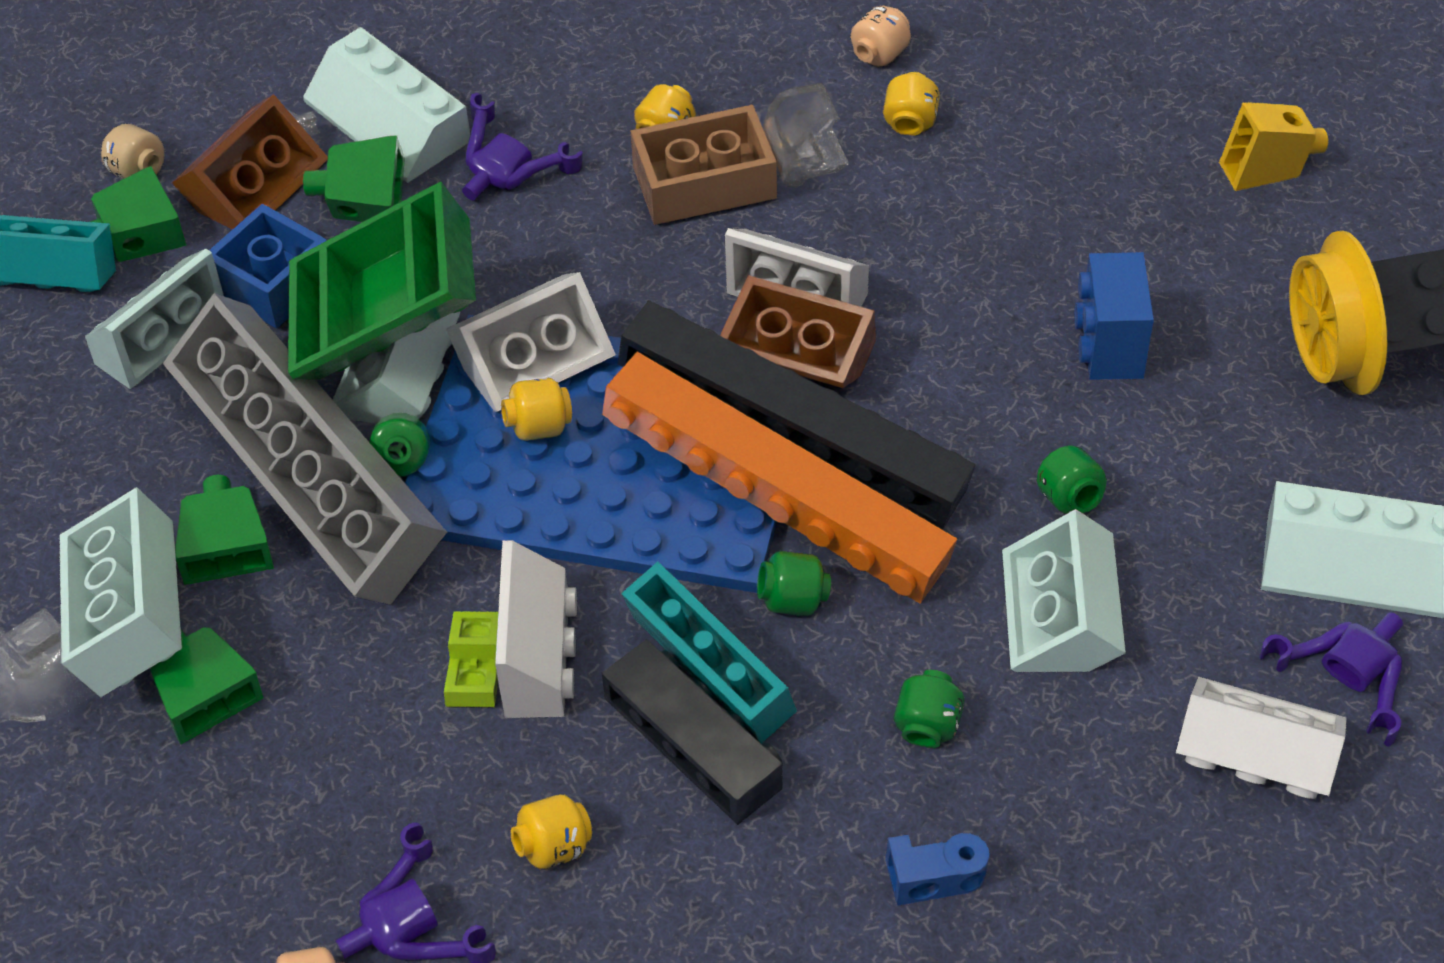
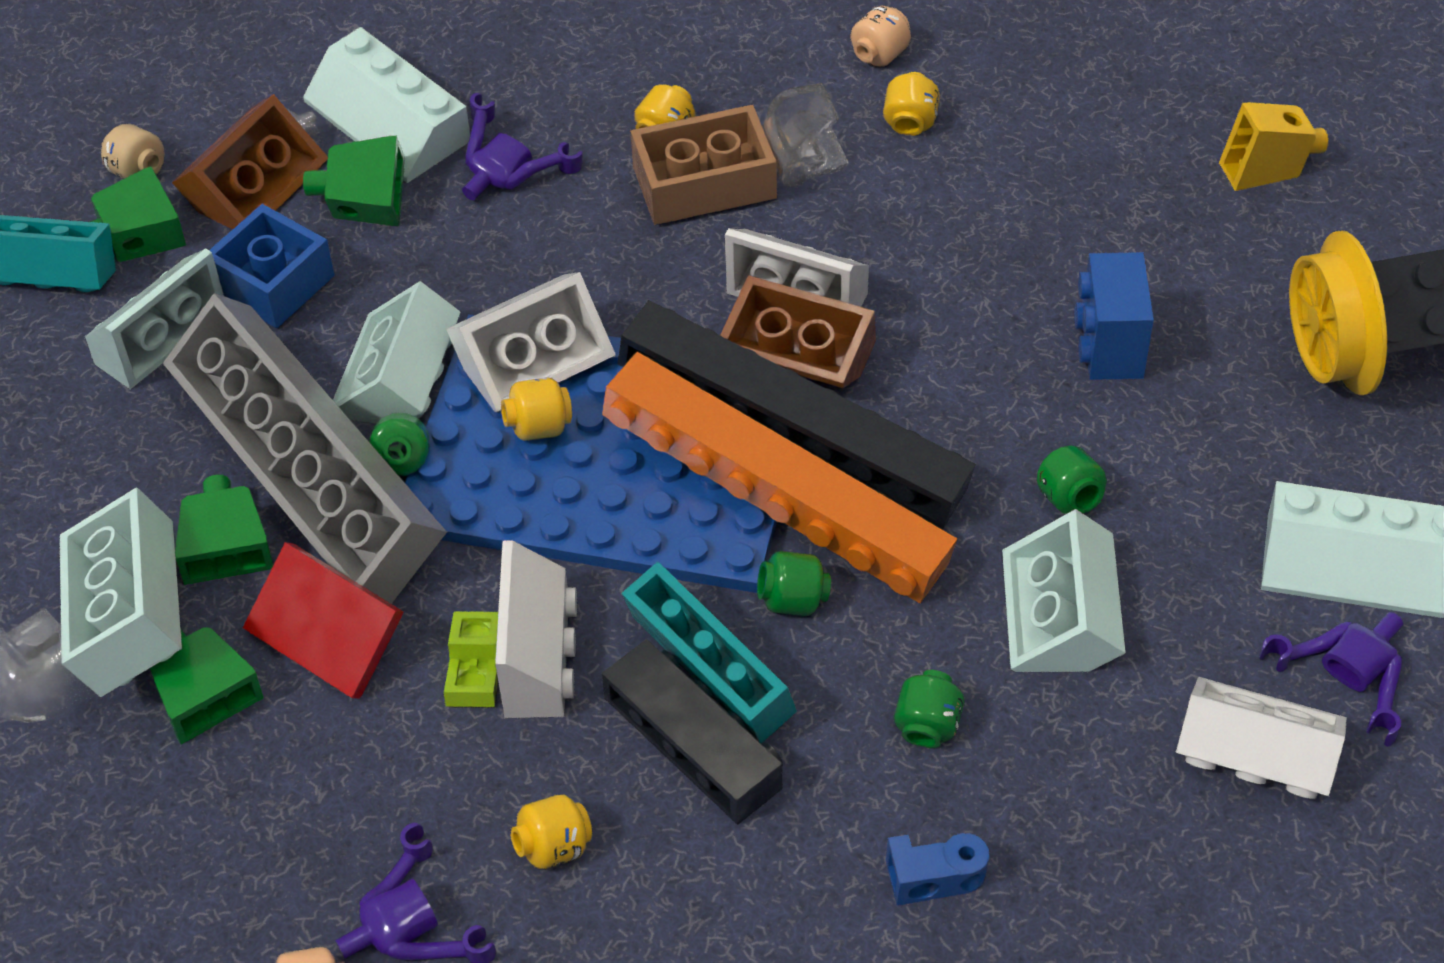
(323, 620): none -> red tile
(379, 283): green slope -> none

